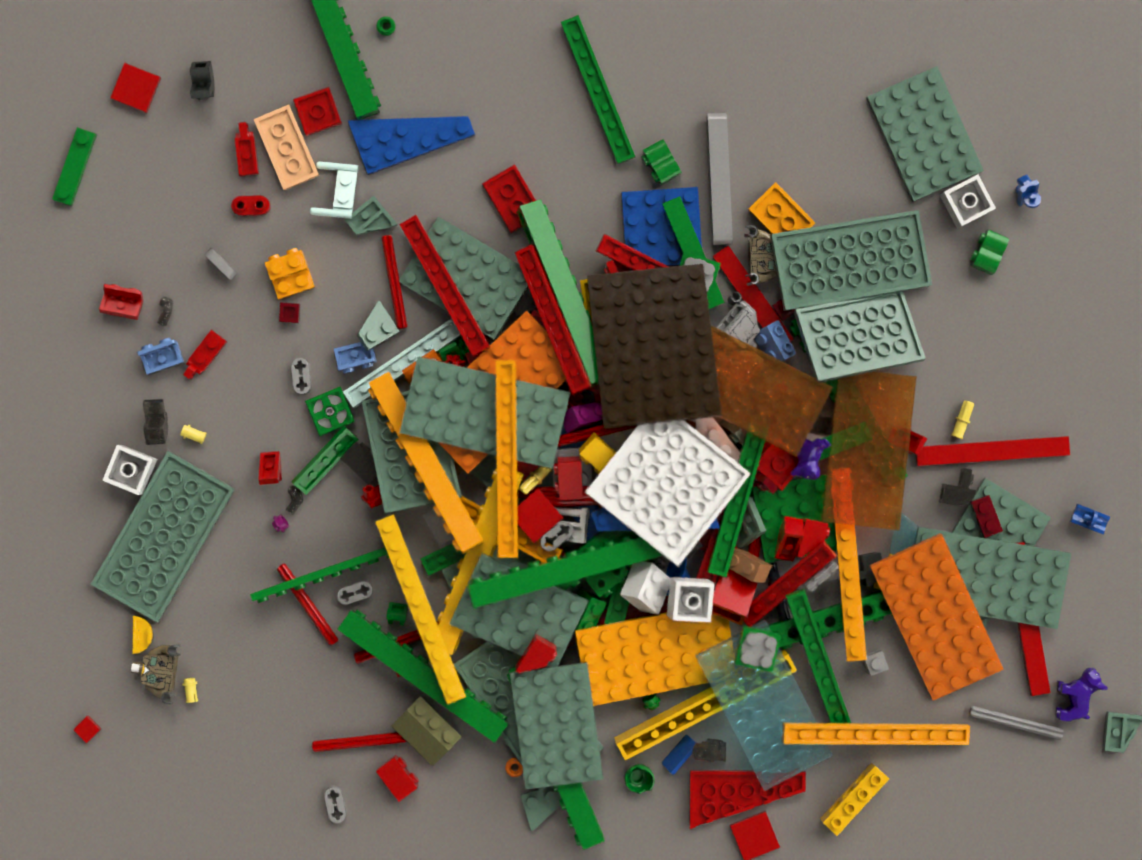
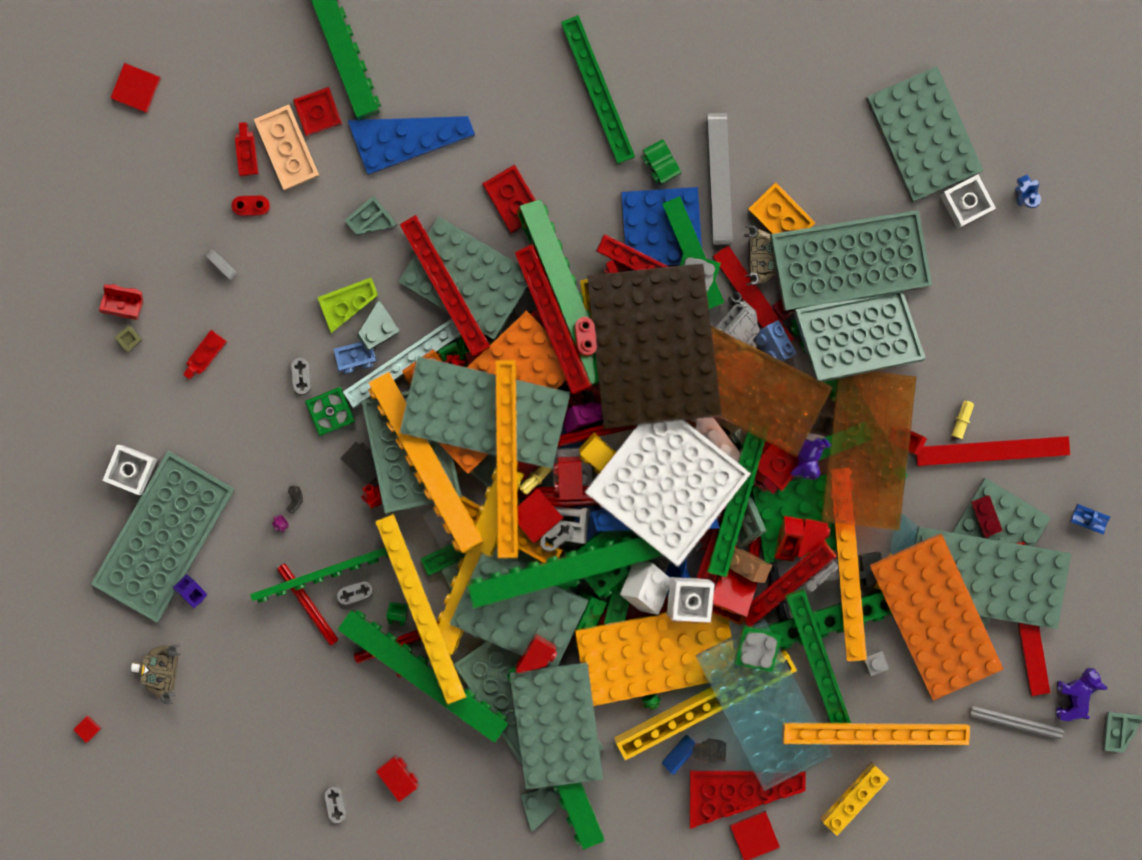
(74, 166): green plate -> none
(128, 338): none -> olive plate
(141, 634): yellow plate -> none
(156, 422): clear smoke brick -> none
(161, 356): medium blue bracket -> none
(166, 312): clear smoke arm -> none
(190, 591): none -> dark purple brick
(190, 690): light yellow pin -> none
(193, 434): light yellow pin -> none
(202, 80): pearl dark grey brick -> none
(270, 468): red slope -> none
(289, 273): light orange plate -> none
(289, 312): dark red plate -> none
(324, 460): green plate -> none
(344, 190): light aqua plate -> none
(345, 302): none -> lime wing
(359, 741): red axle -> none
(385, 20): green plate -> none
(394, 283): red axle -> none
(426, 731): olive slope -> none
(513, 773): orange plate -> none
(585, 335): none -> plate
(639, 778): green hair -> none
(958, 494): clear smoke brick -> none
(989, 252): green brick -> none

